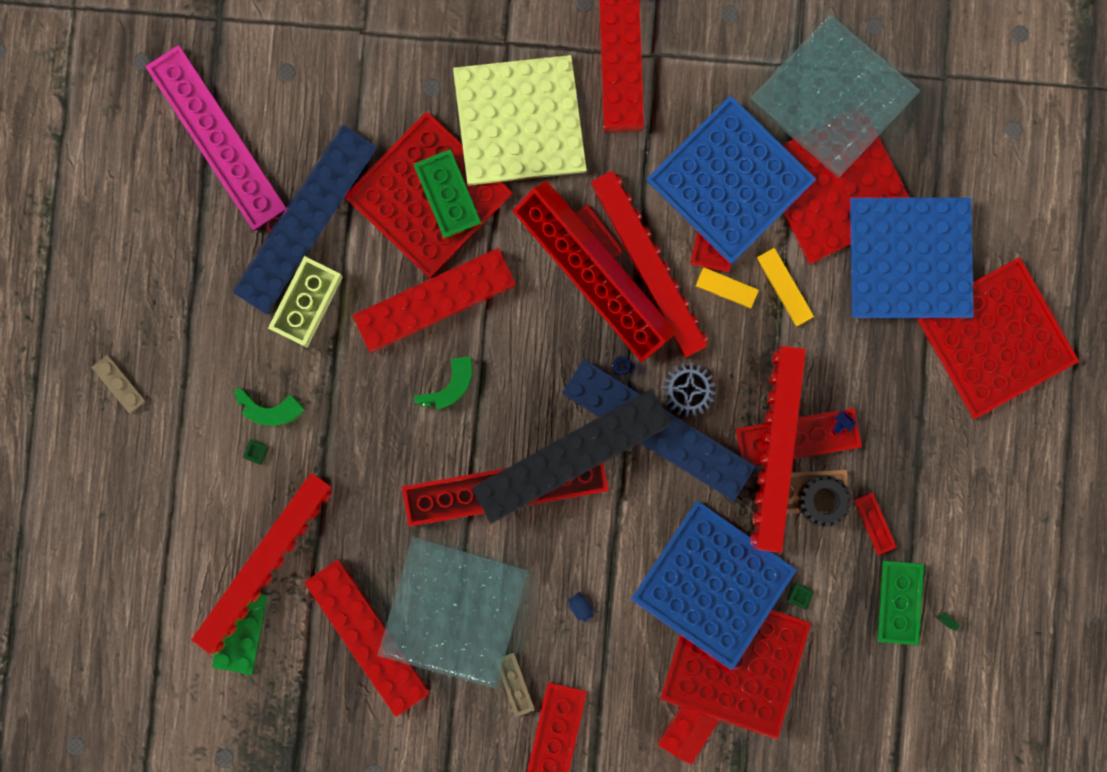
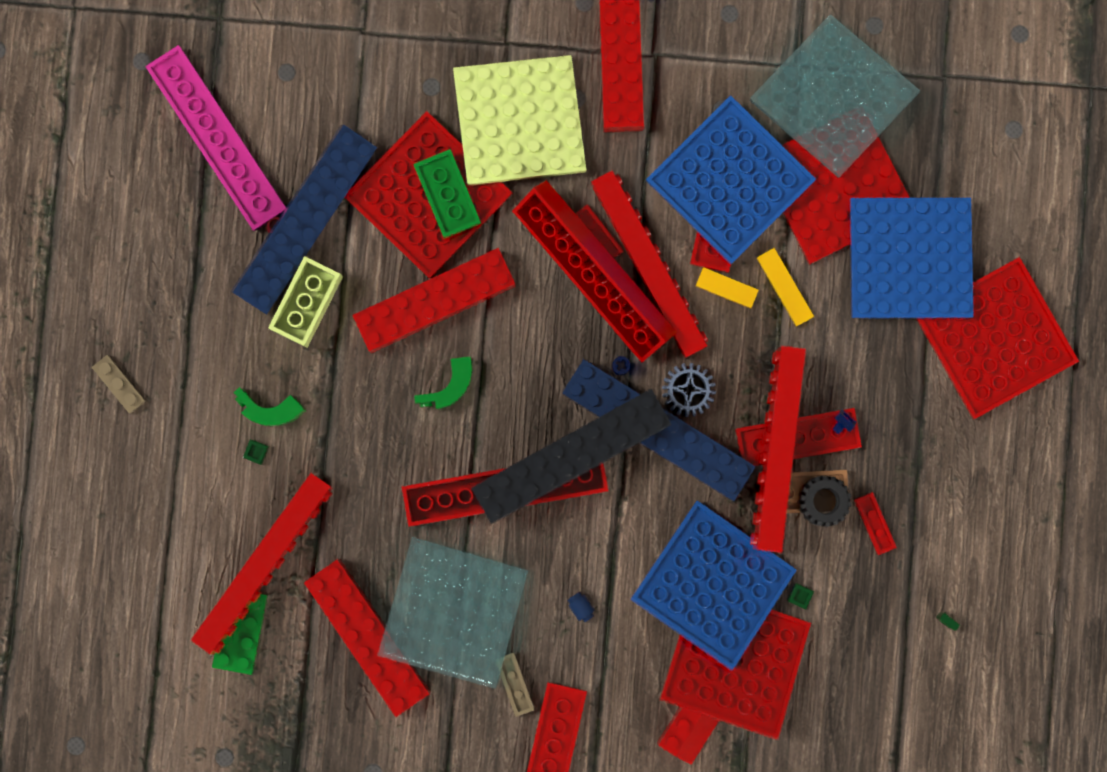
(900, 603): green plate -> none

